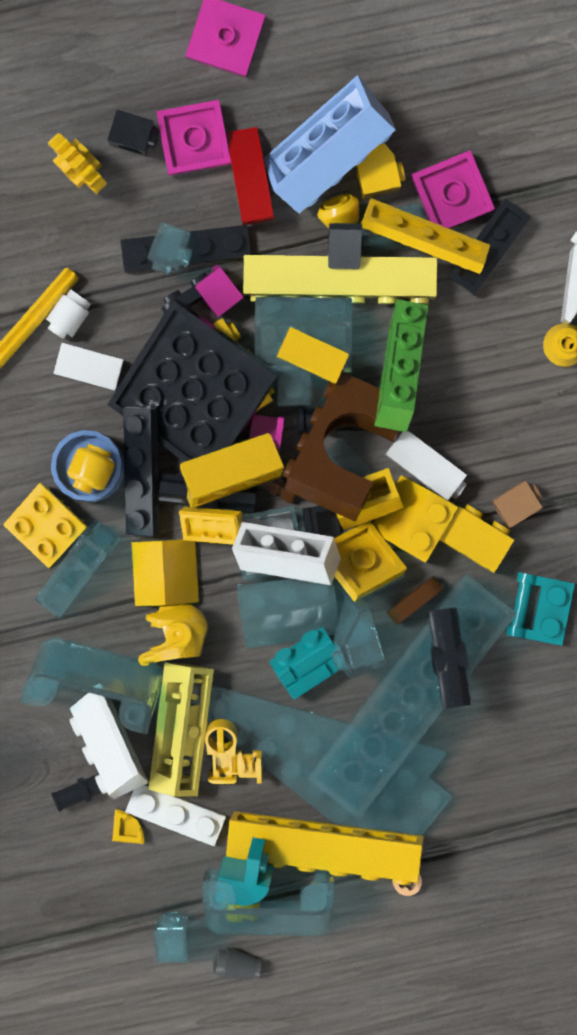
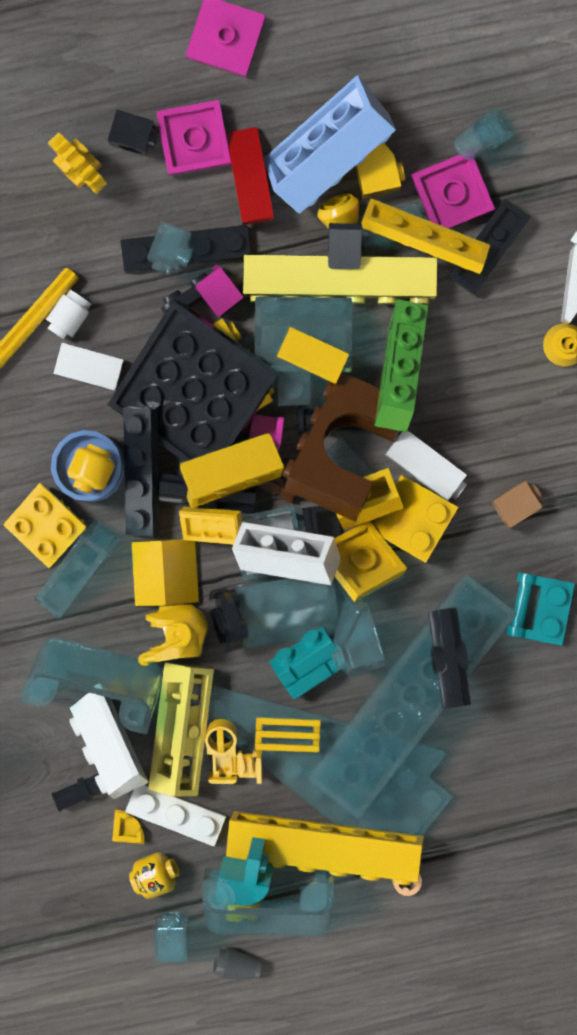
(154, 875): none -> yellow head
(227, 620): none -> black plate
(315, 735): none -> yellow tile
(414, 600): reddish brown beam -> none
(476, 538): yellow brick -> none
(483, 136): none -> clear light blue piece

